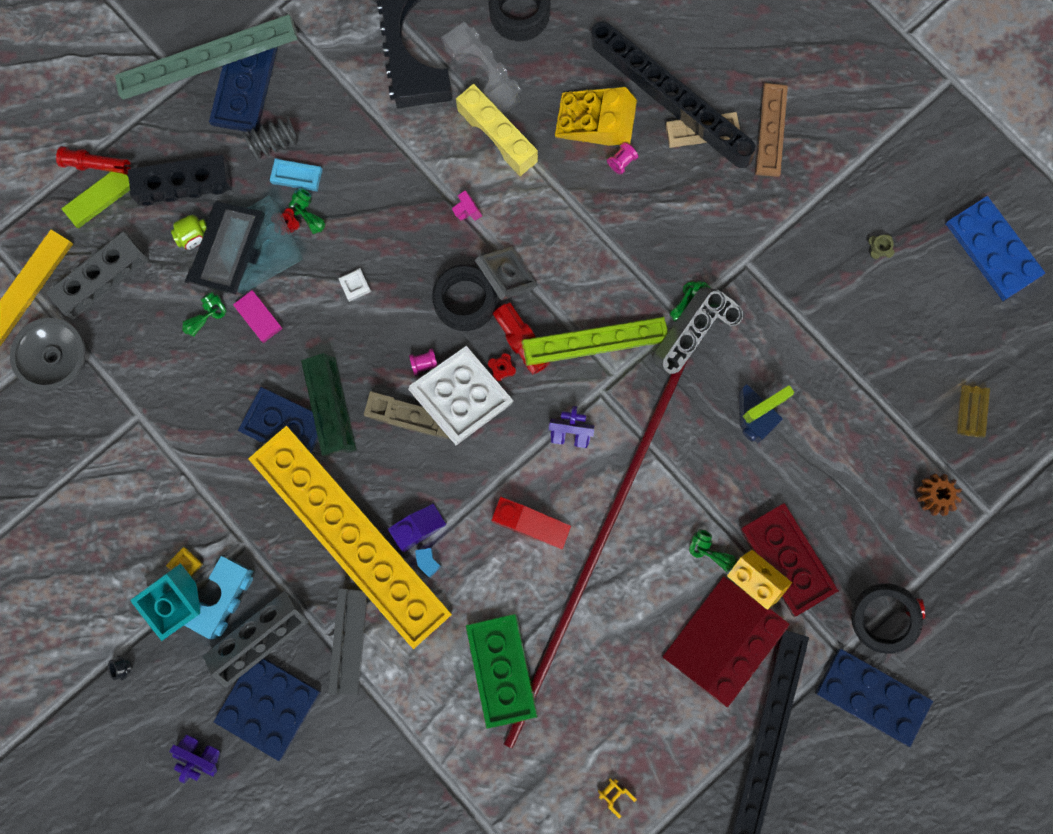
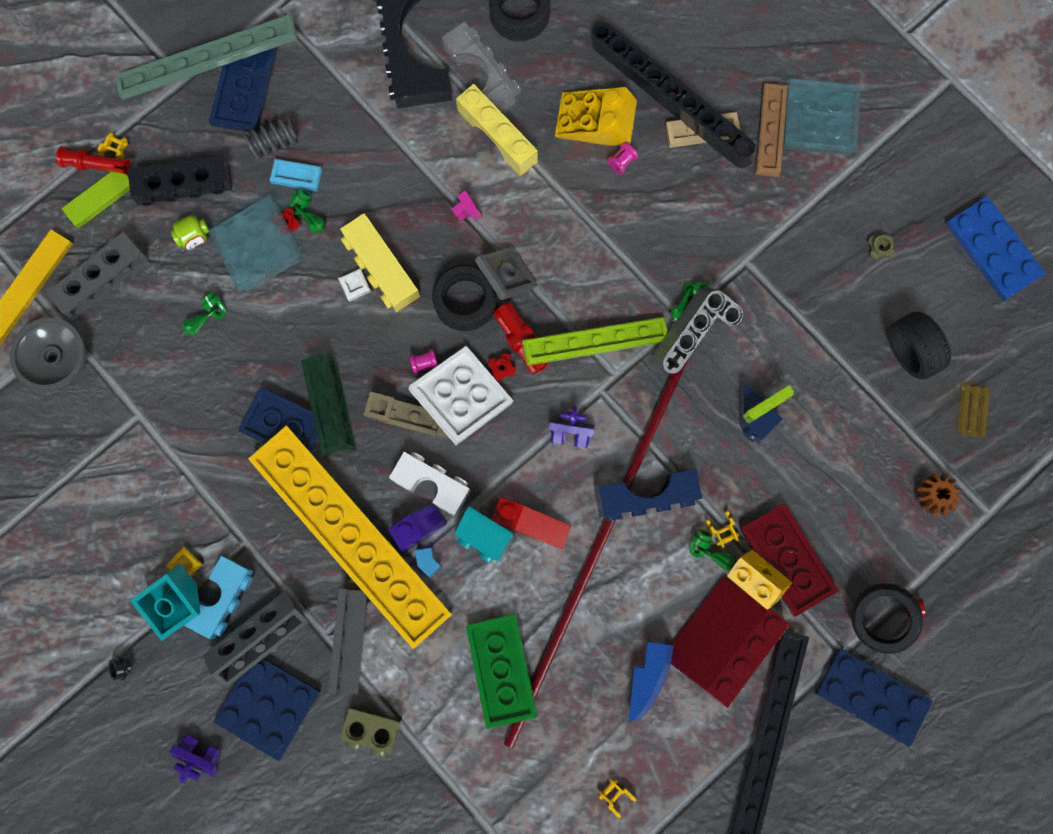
(110, 138): none -> yellow piece
(226, 248): piece -> none
(257, 316): dark pink tile -> none
(372, 723): none -> olive brick
(379, 262): none -> light yellow brick
(412, 471): none -> white arch
(483, 535): none -> teal slope
(649, 680): none -> blue slope
(678, 488): none -> dark blue arch
(734, 536): none -> yellow piece
(822, 117): none -> clear light blue plate
(919, 345): none -> black tyre

